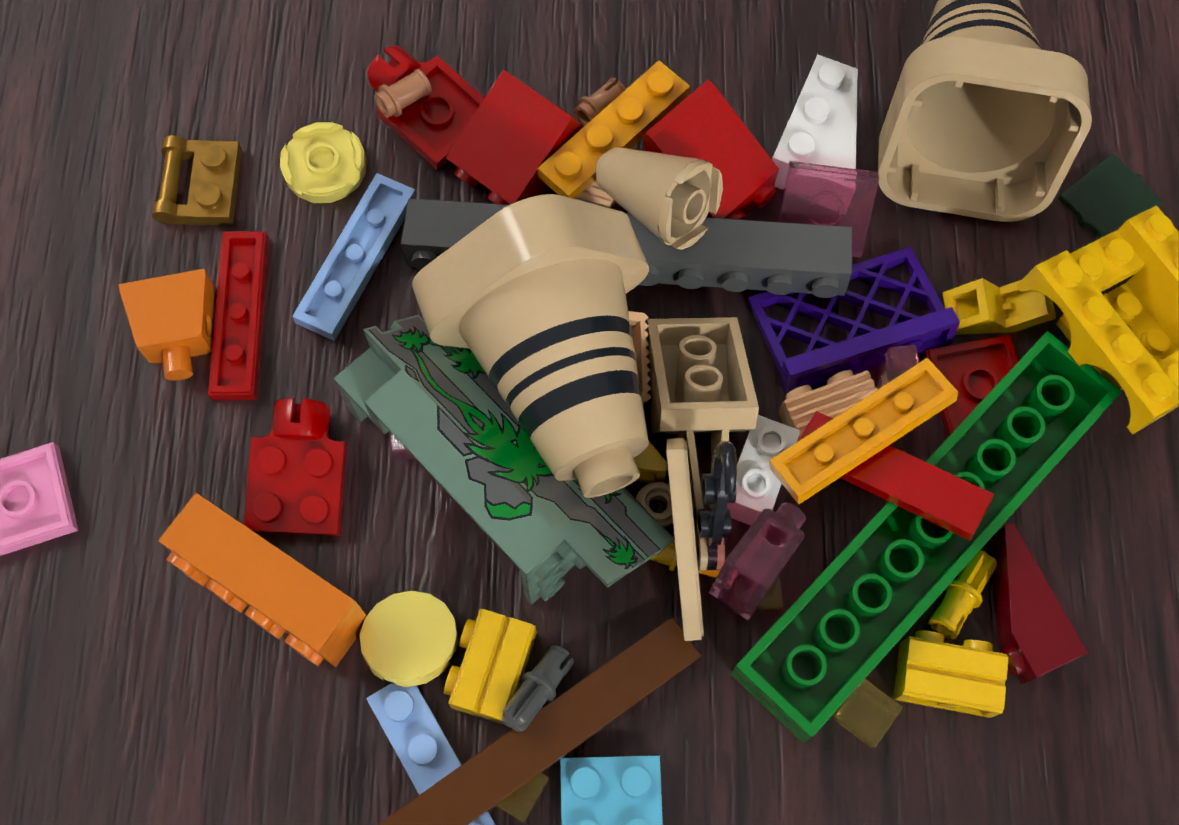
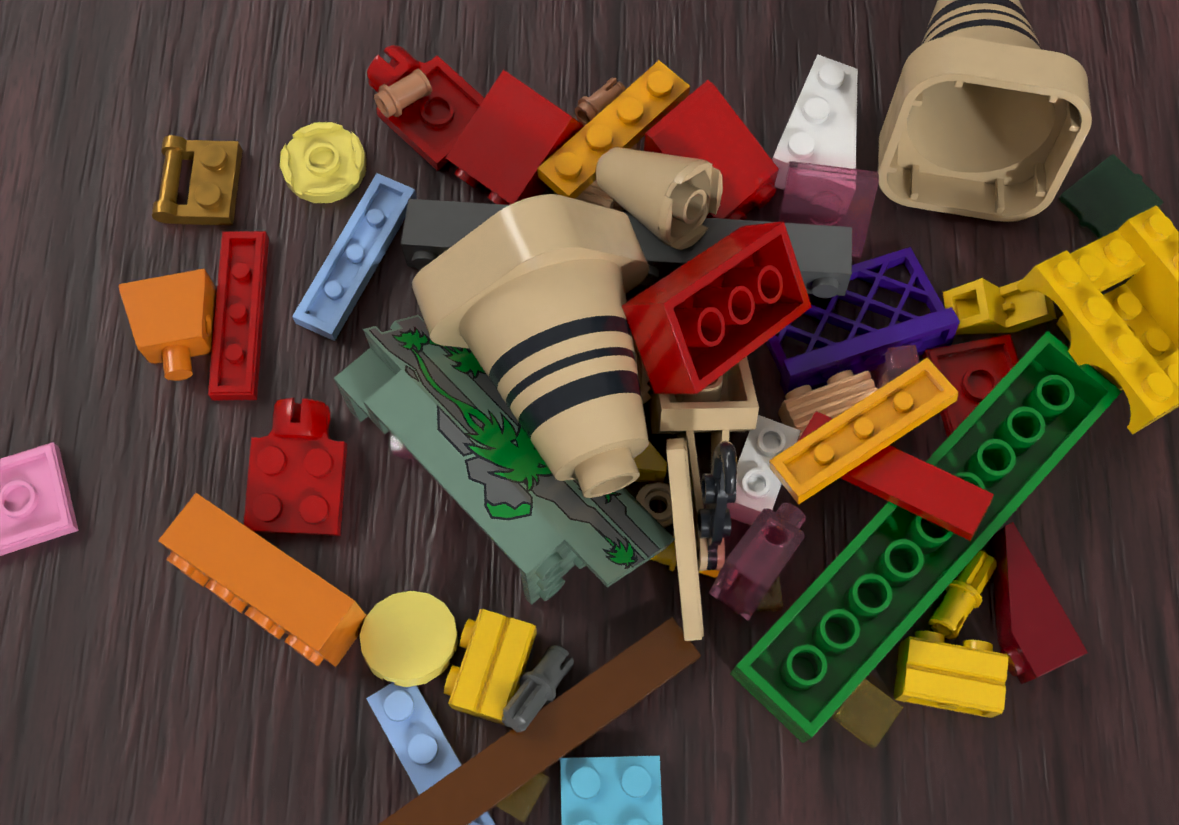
(717, 308): none -> red brick

